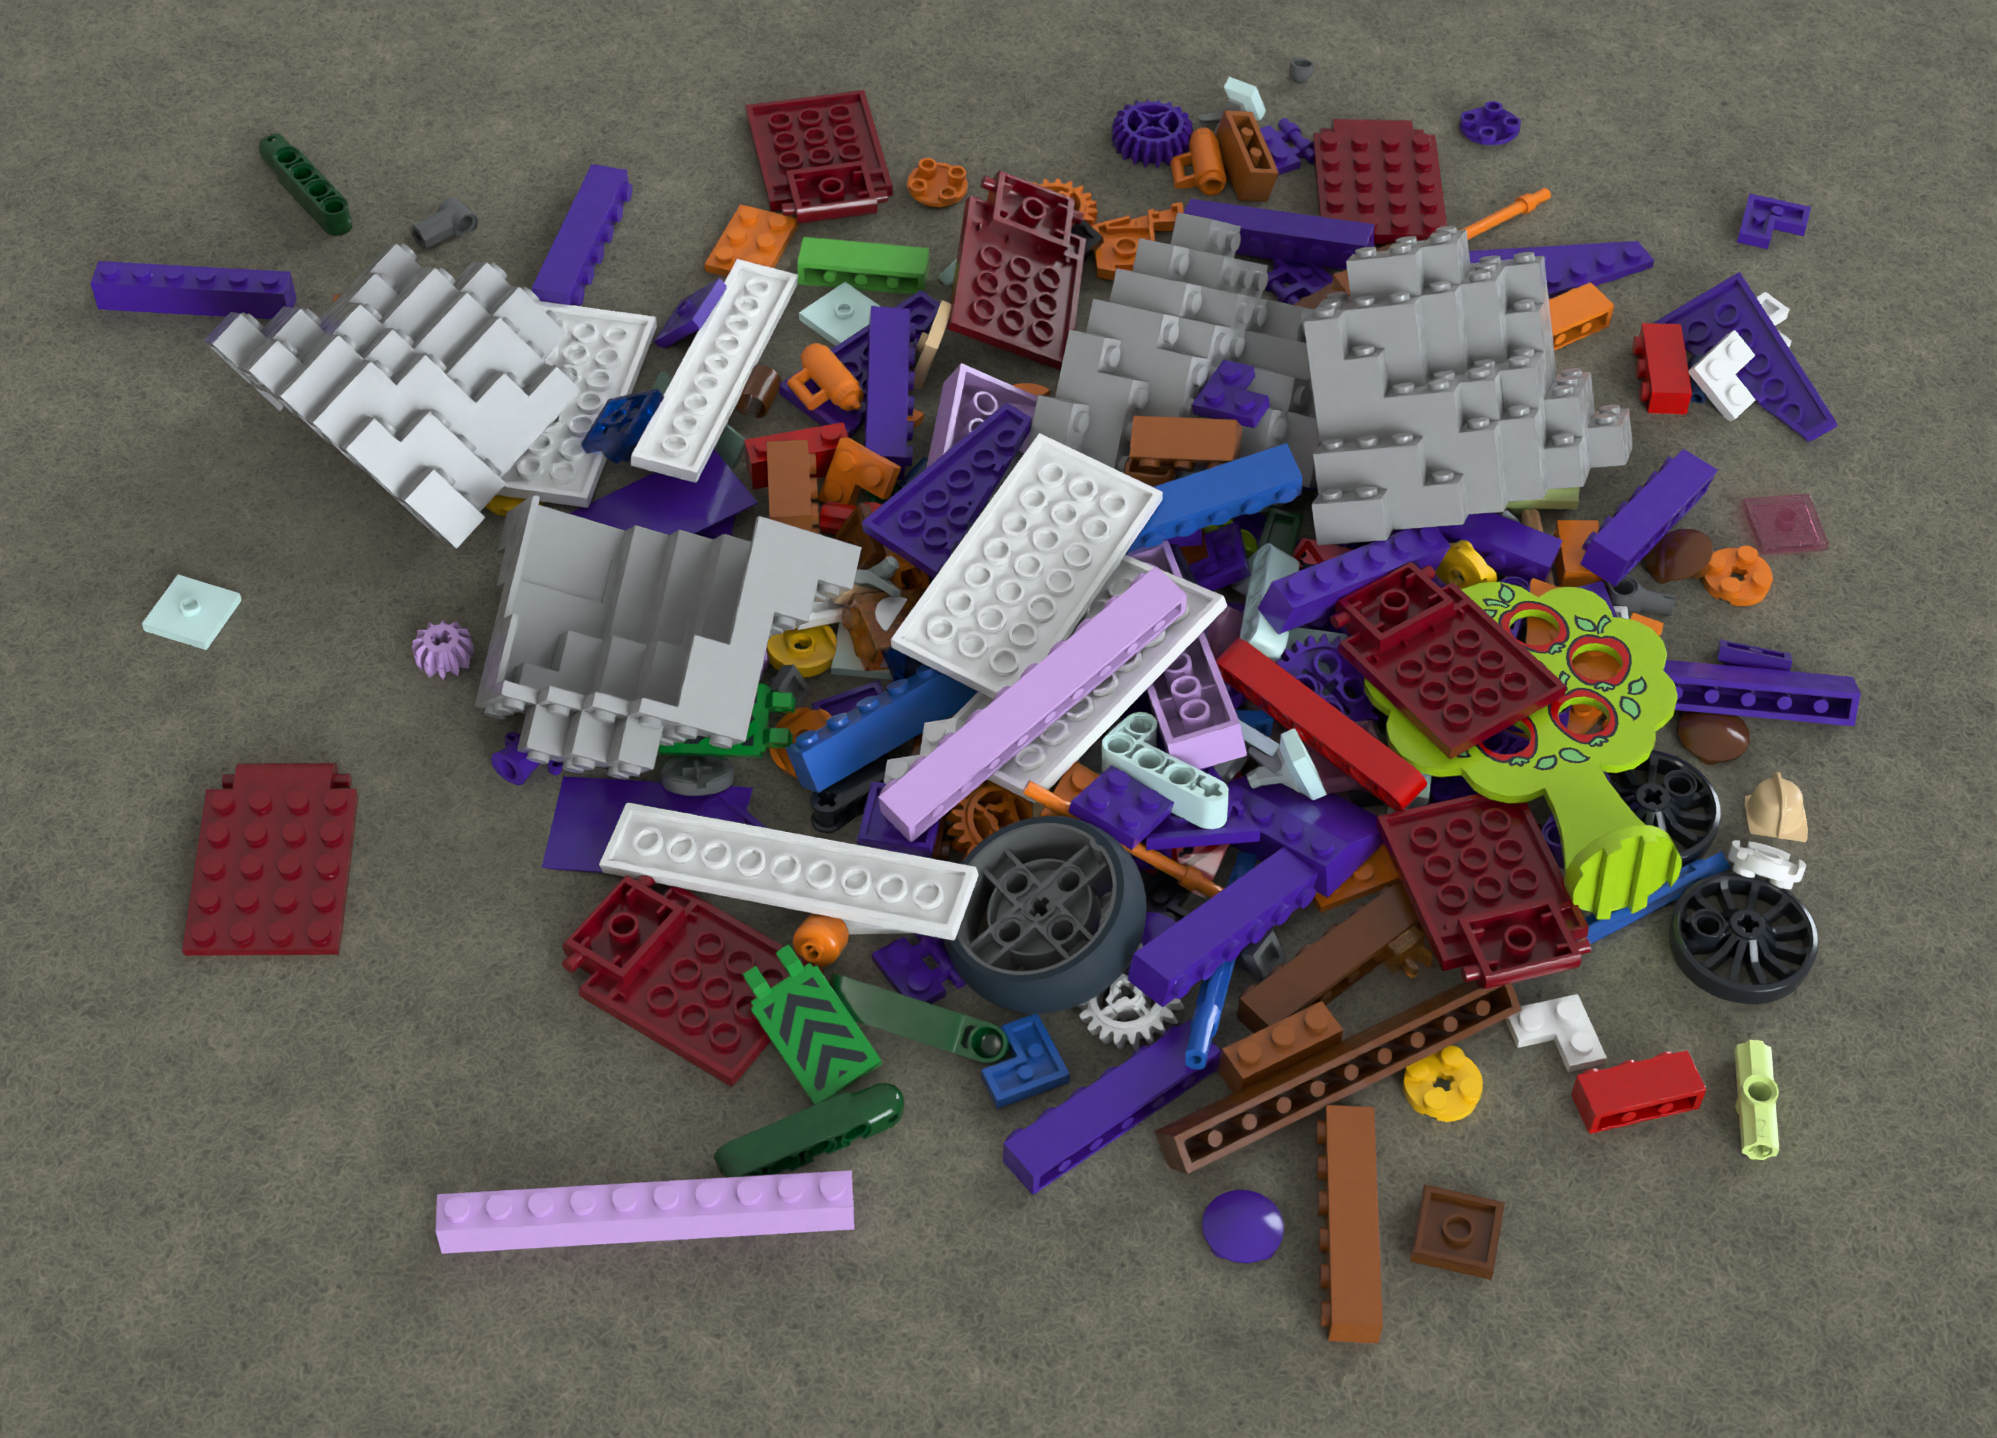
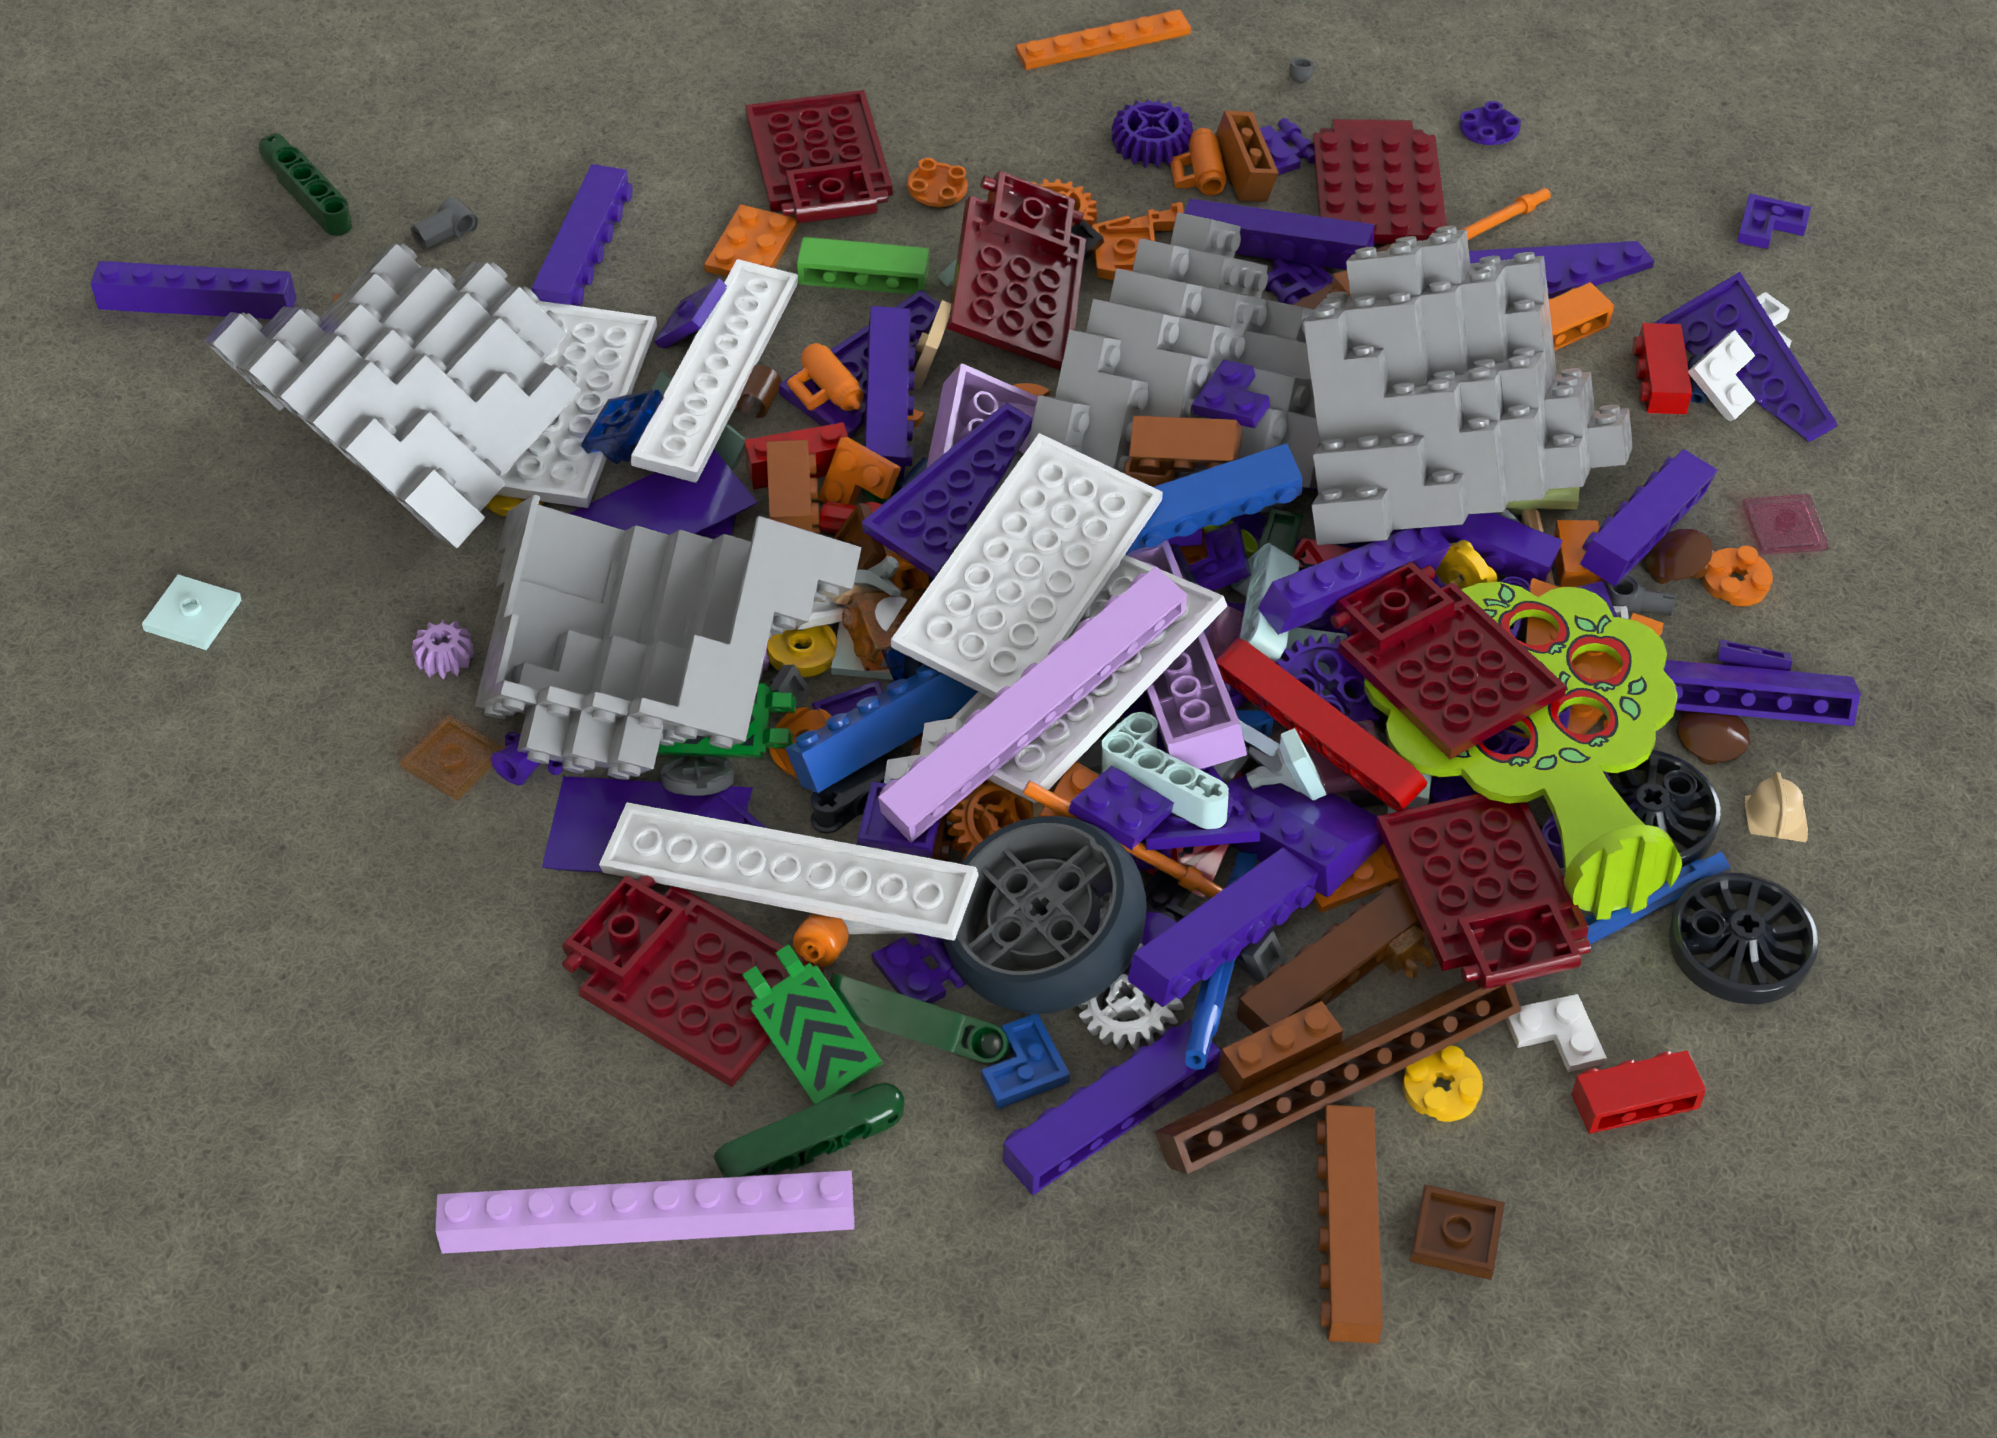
(273, 862): dark red plate -> none
(451, 757): none -> clear orange tile
(838, 313): light aqua plate -> none
(1103, 39): none -> orange plate
(1241, 98): light aqua piece -> none
(1243, 1226): dark purple dish -> none
(1756, 1117): yellowish green piece -> none
(1766, 862): white plate -> none

